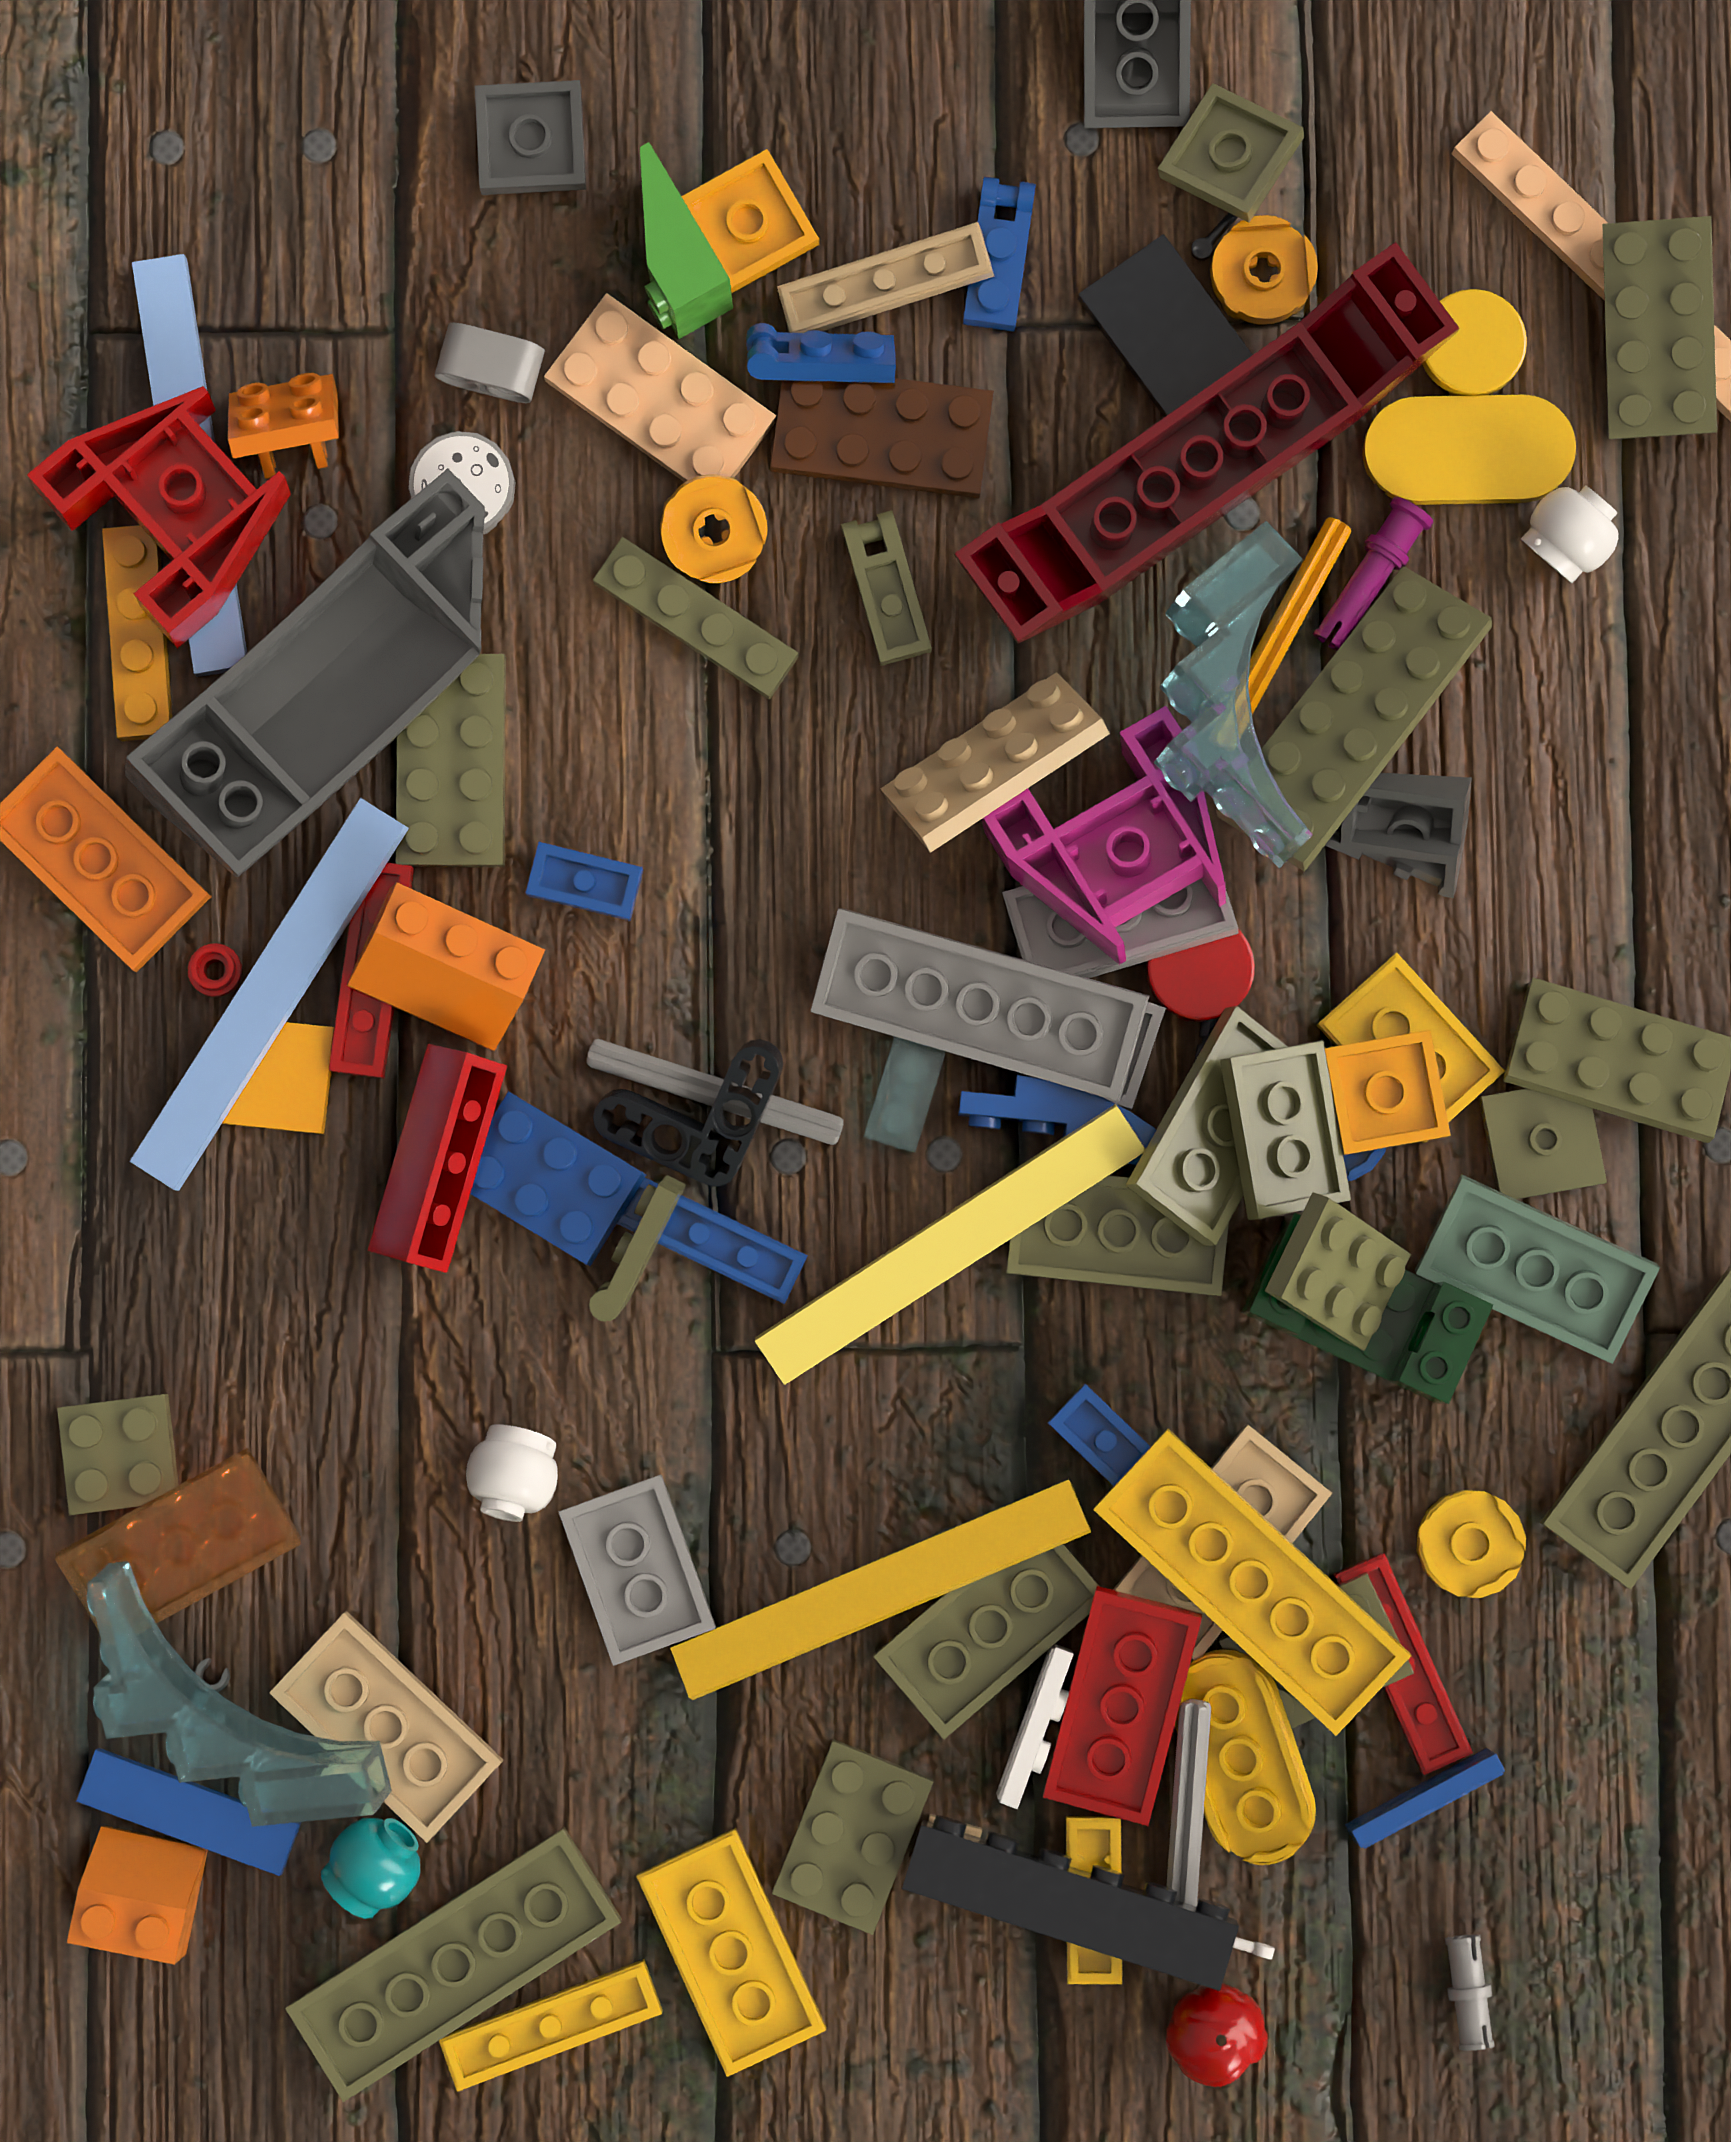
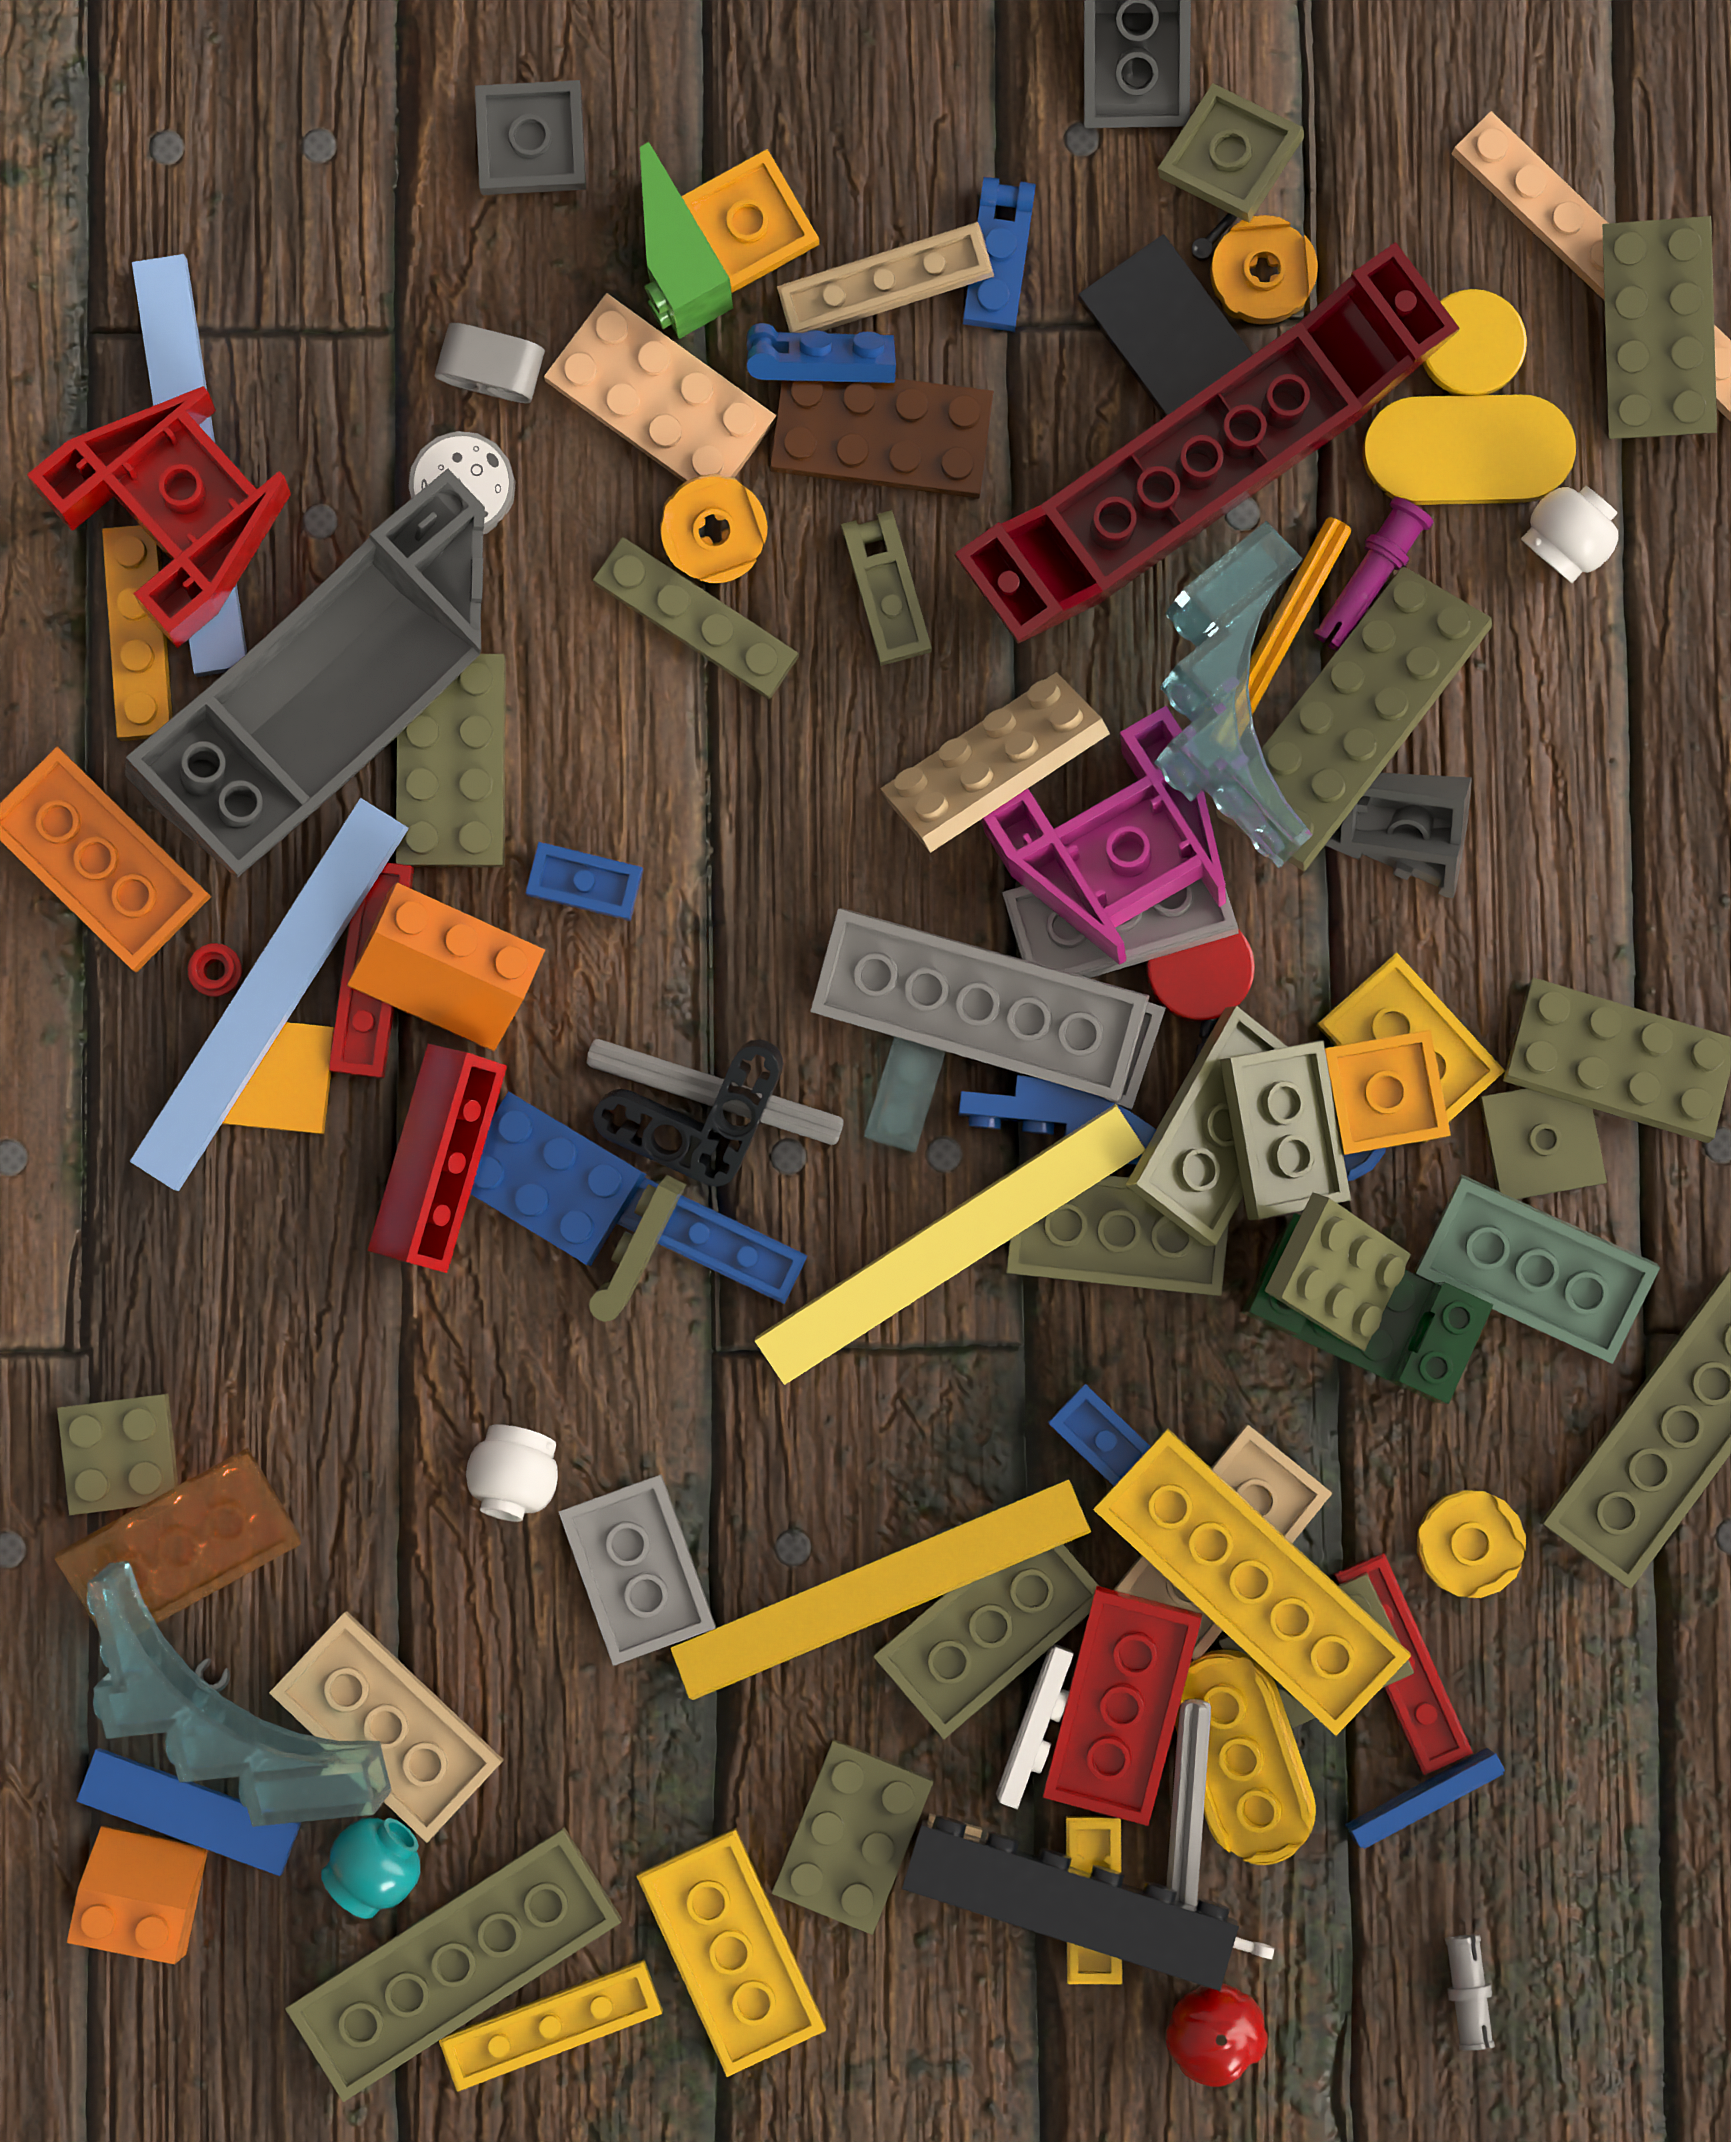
(283, 417): orange plate -> none

